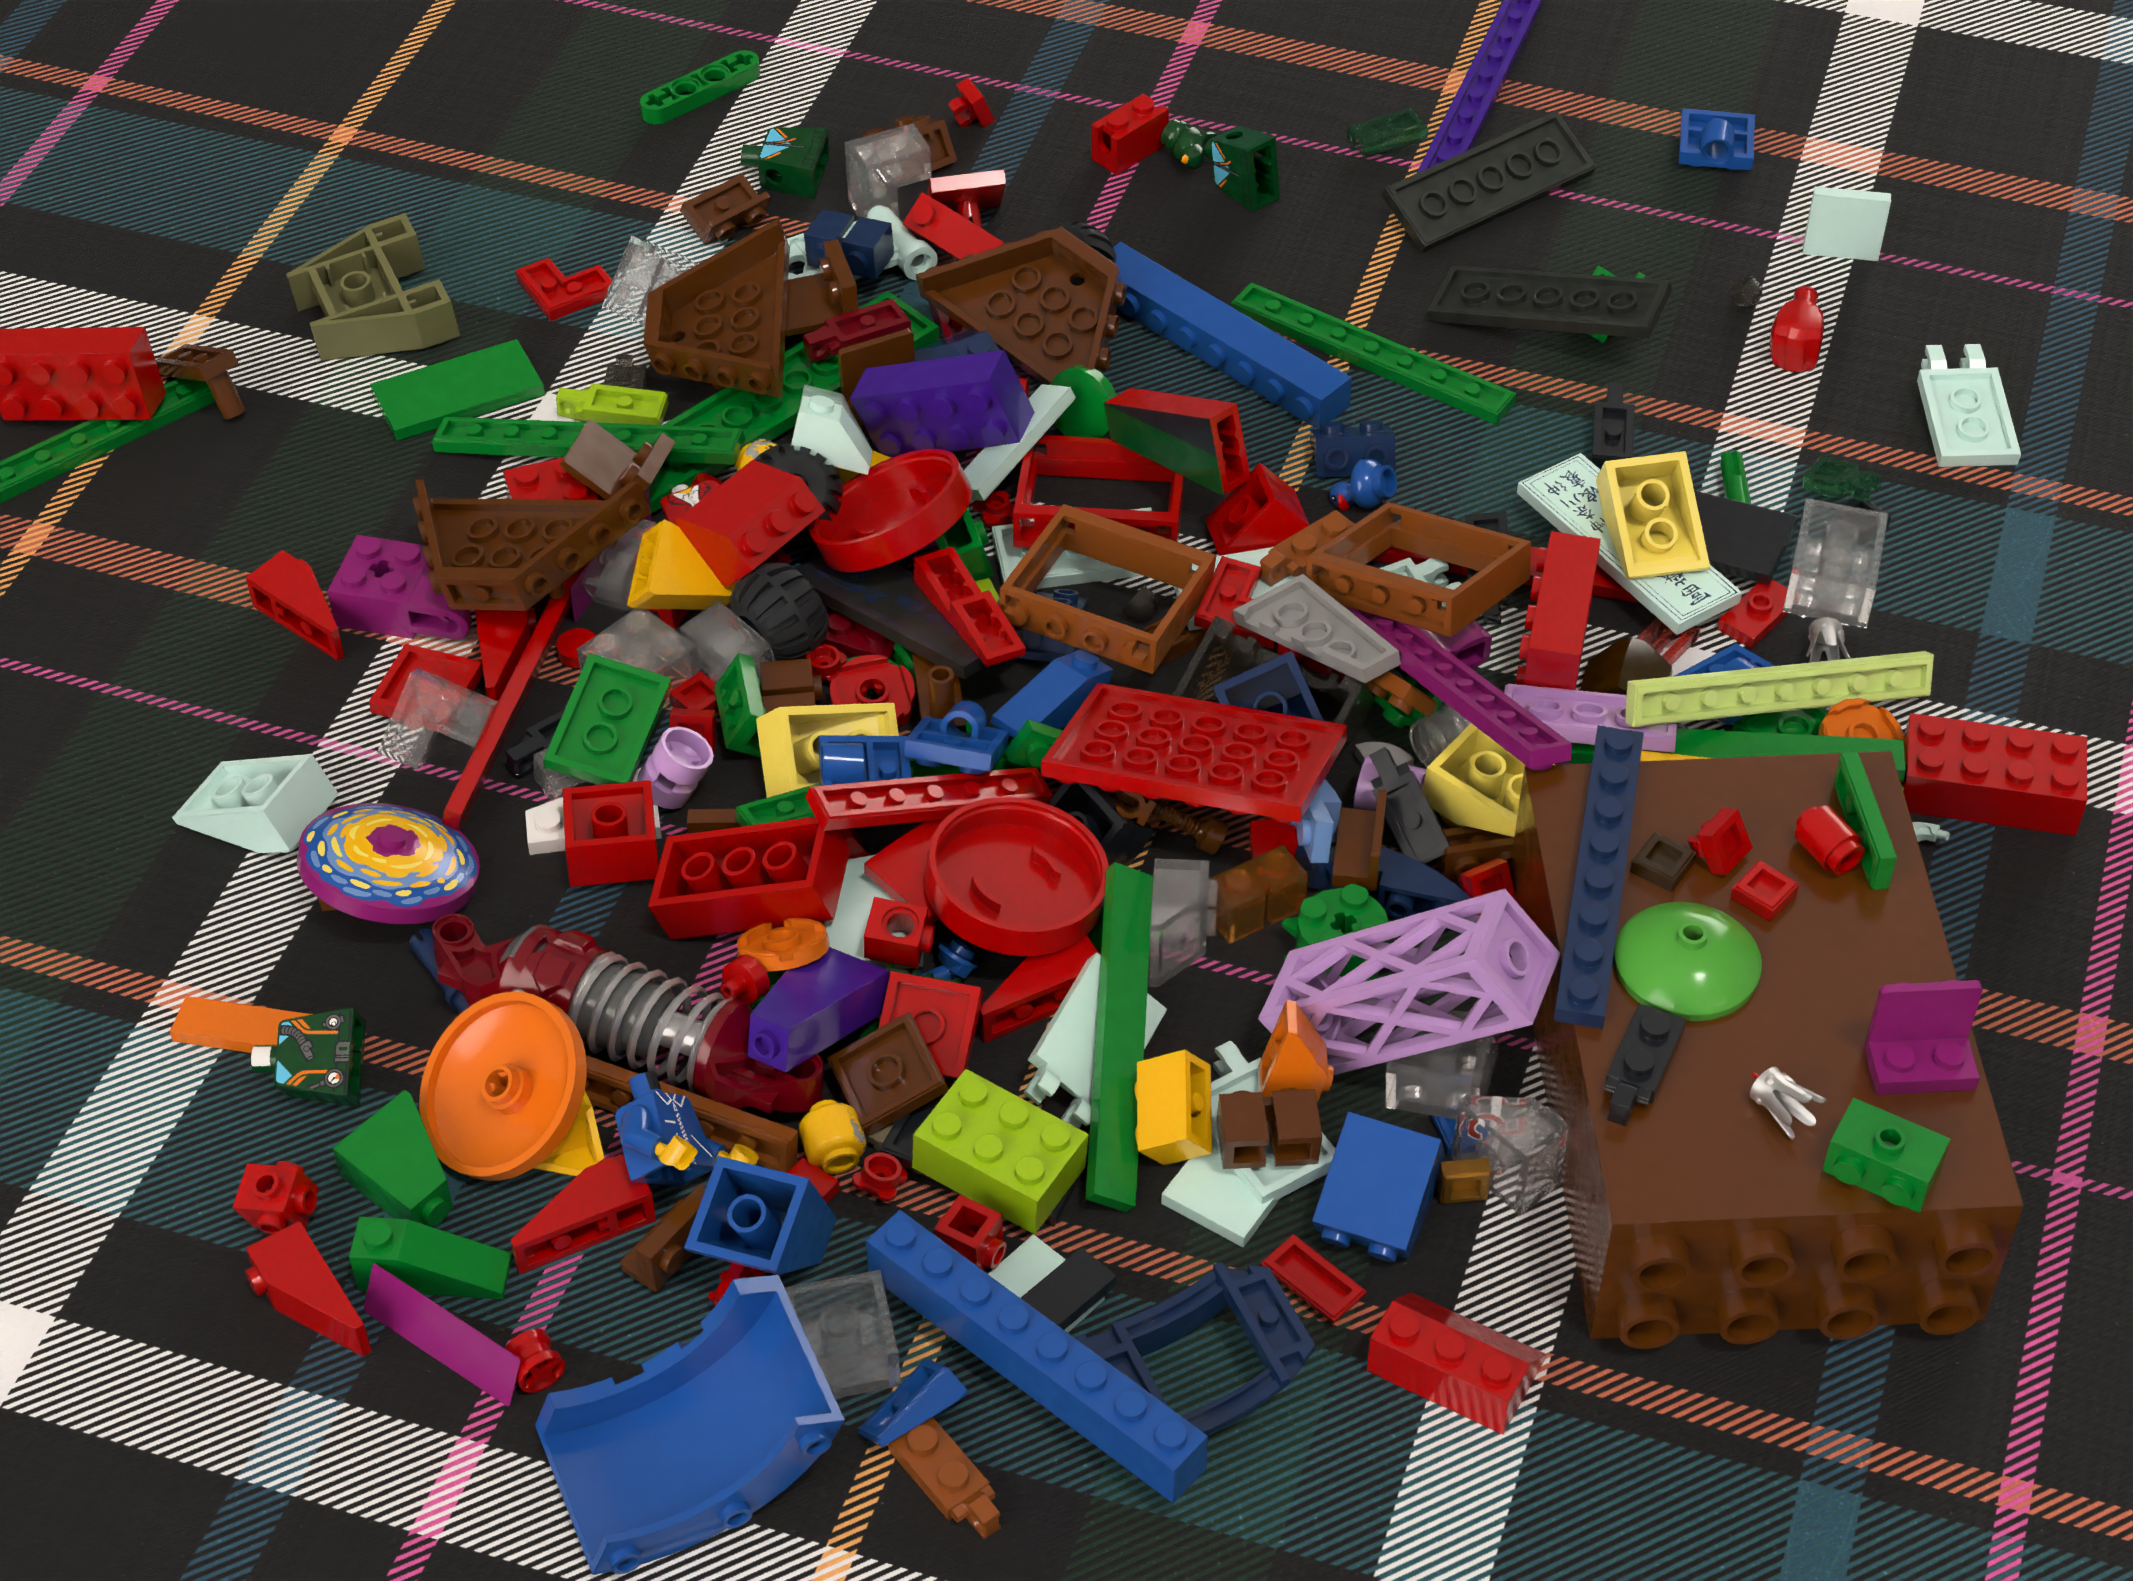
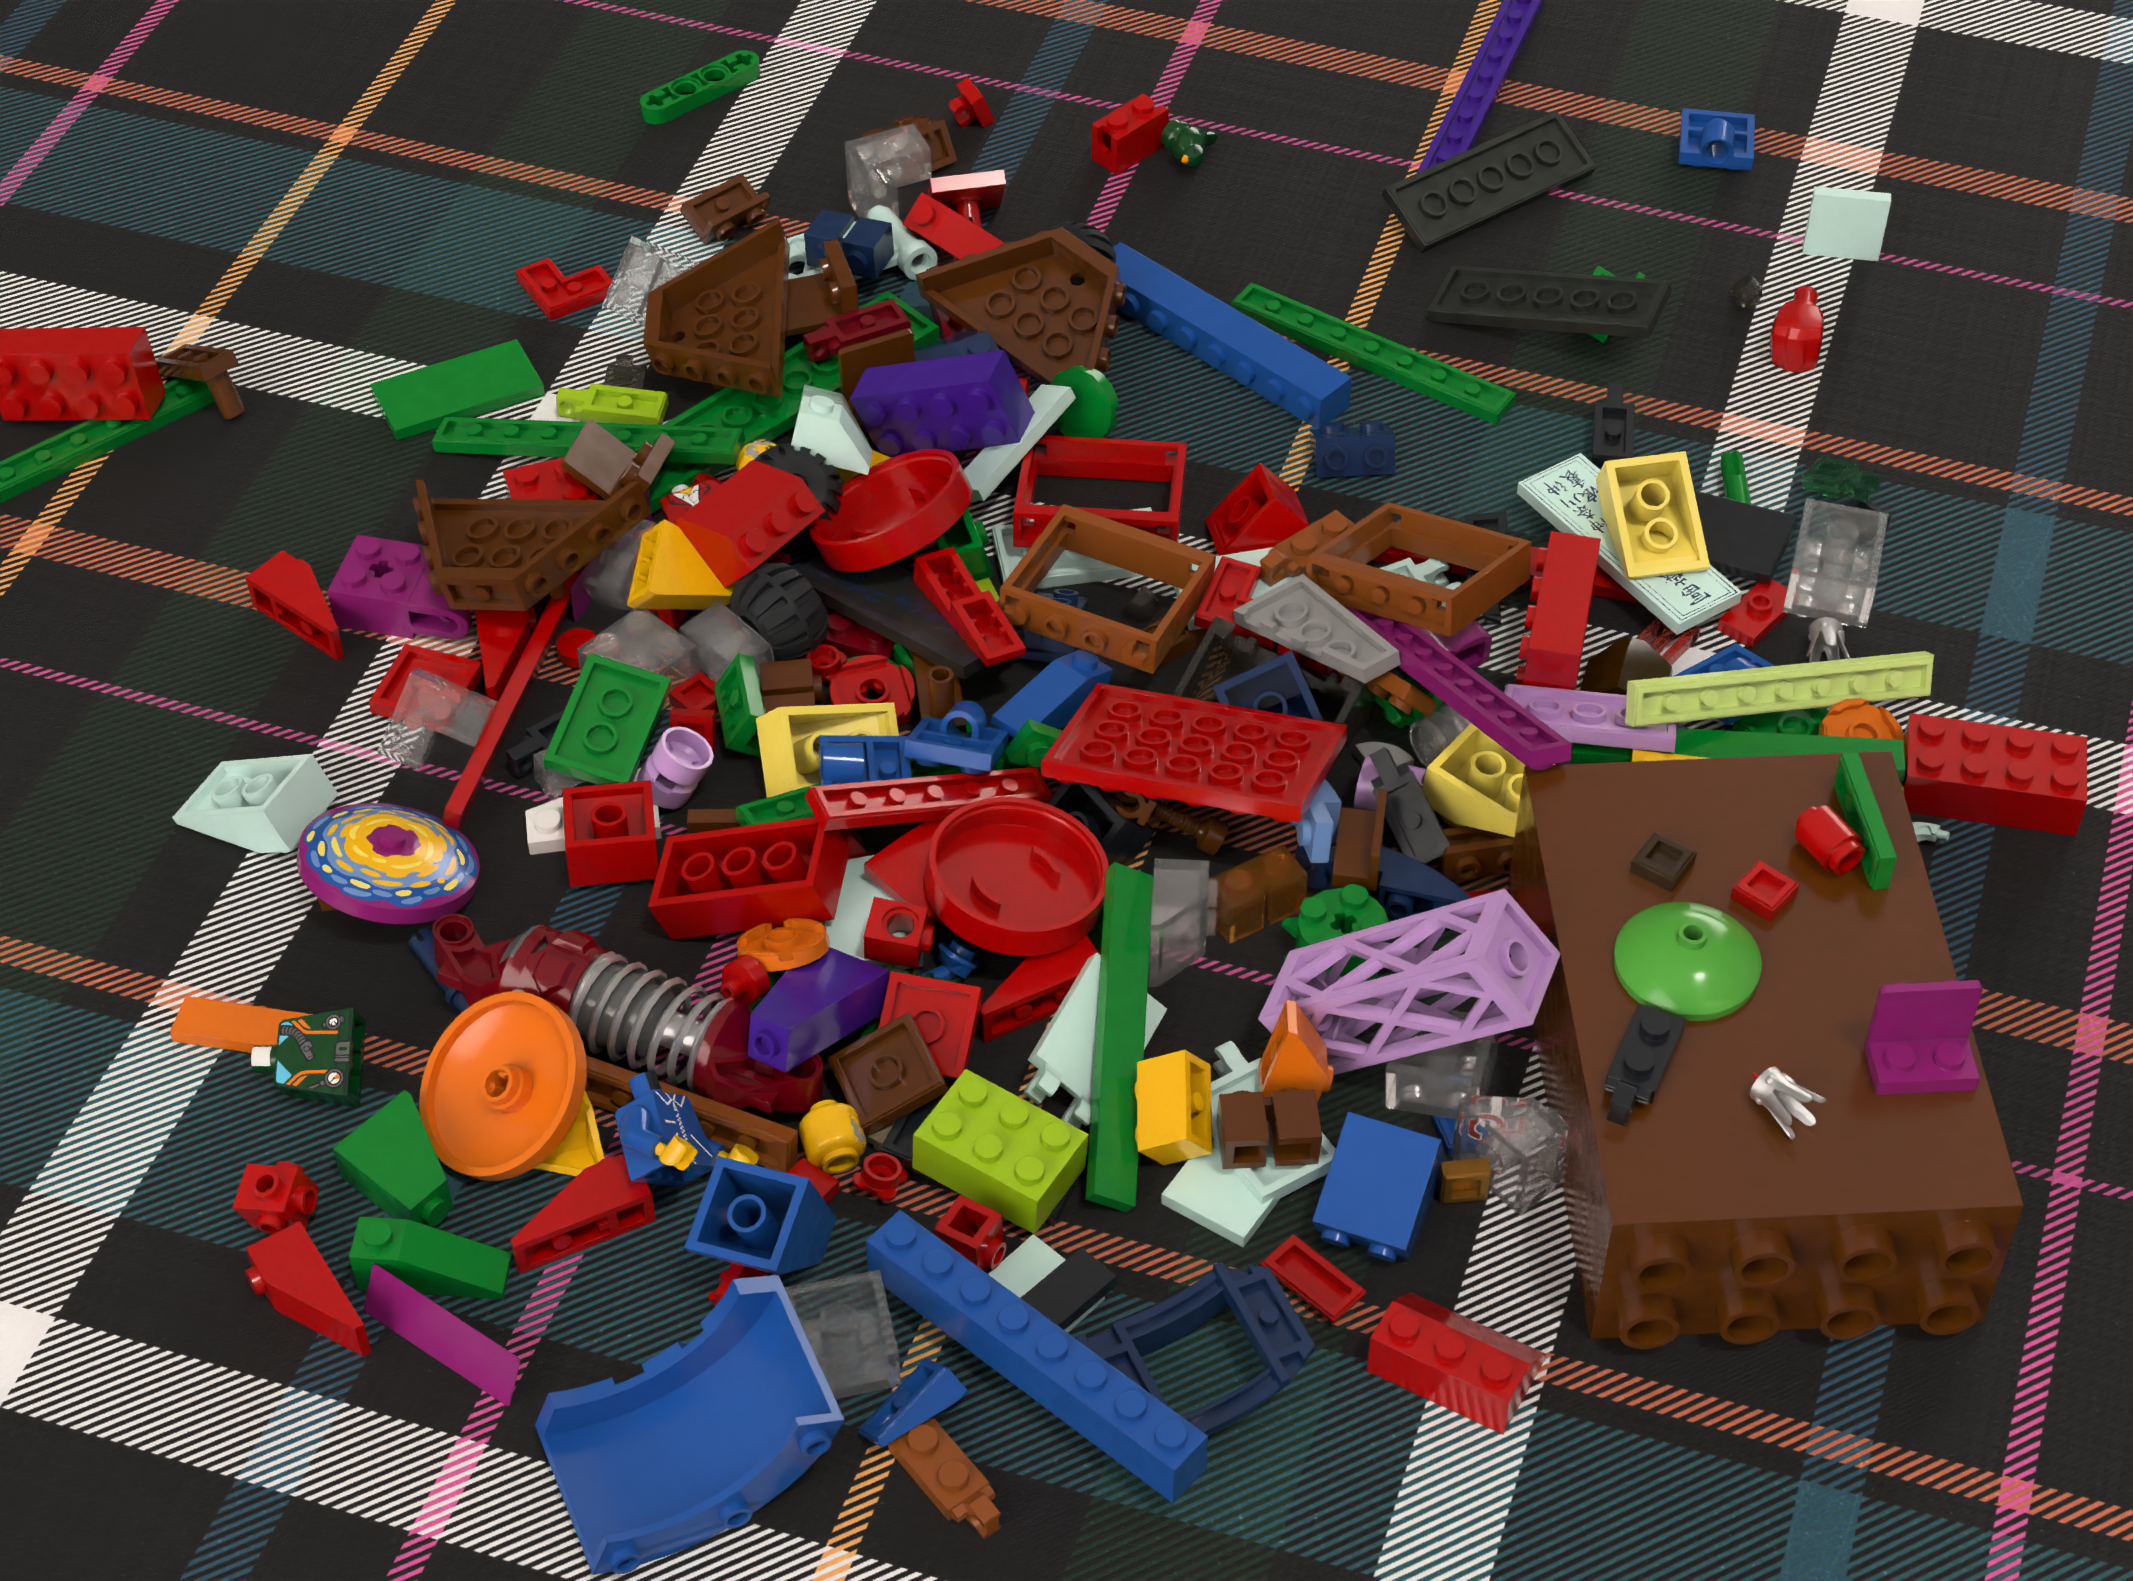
(364, 300): olive wedge -> none
(538, 1363): red wheel -> none
(662, 1248): reddish brown bracket -> none
(790, 159): dark green torso -> none
(995, 510): red plate -> none
(1183, 434): slope -> none
(1245, 166): dark green torso -> none
(1270, 834): red slope -> none
(1367, 486): blue animal -> none
(1387, 132): clear green plate -> none
(1487, 879): red tile -> none
(1599, 878): dark blue plate -> none
(1722, 841): red tile -> none
(1886, 1155): green brick -> none
(1966, 410): light aqua tile -> none

